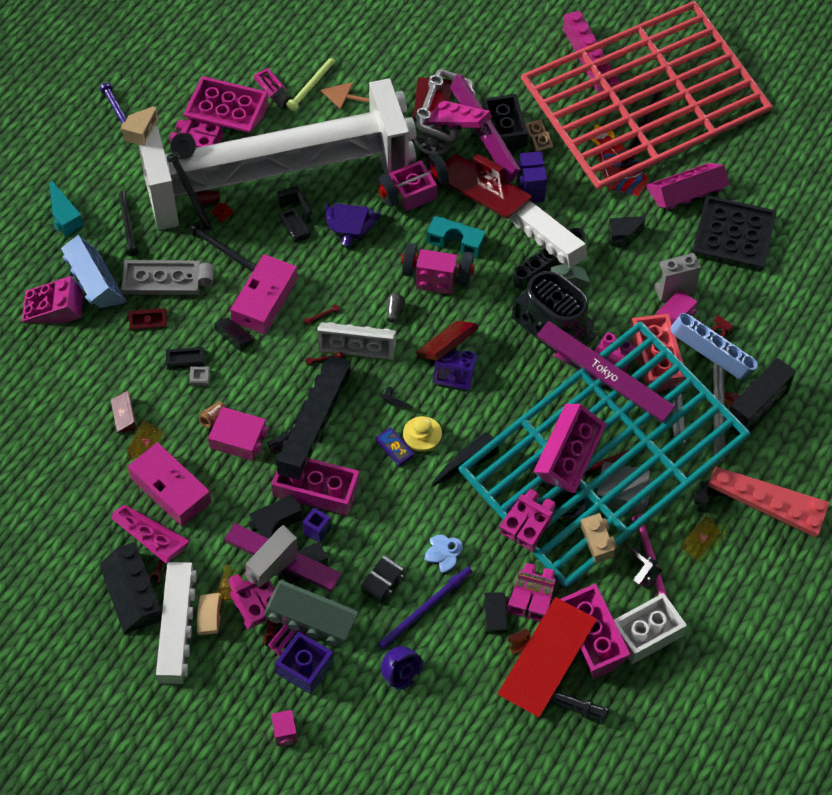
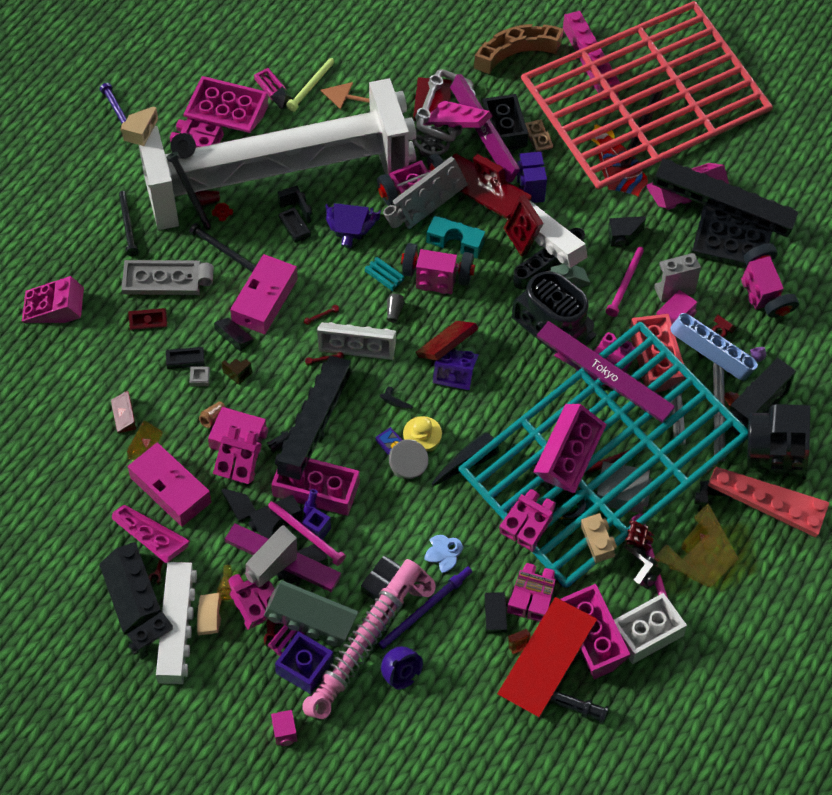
(65, 215): teal slope -> none
(92, 273): light blue slope -> none
(148, 633): none -> black bracket
(237, 370): none -> dark brown panel
(237, 455): none -> dark pink hips
(239, 503): none -> black slope
(310, 504): none -> dark purple bar
(337, 557): none -> dark pink bar
(367, 633): none -> bright pink piece
(386, 271): none -> teal tile
(408, 459): none -> light grey tile
(426, 195): none -> light grey hinge
(517, 40): none -> medium nougat brick
(523, 225): none -> dark red tile
(613, 310): none -> dark pink bar
(639, 536): none -> dark red arm
(709, 558): none -> clear yellow wing
(725, 197): none -> black brick
(758, 353): none -> medium lavender hinge
(764, 283): none -> brick
(780, 439): none -> black brick

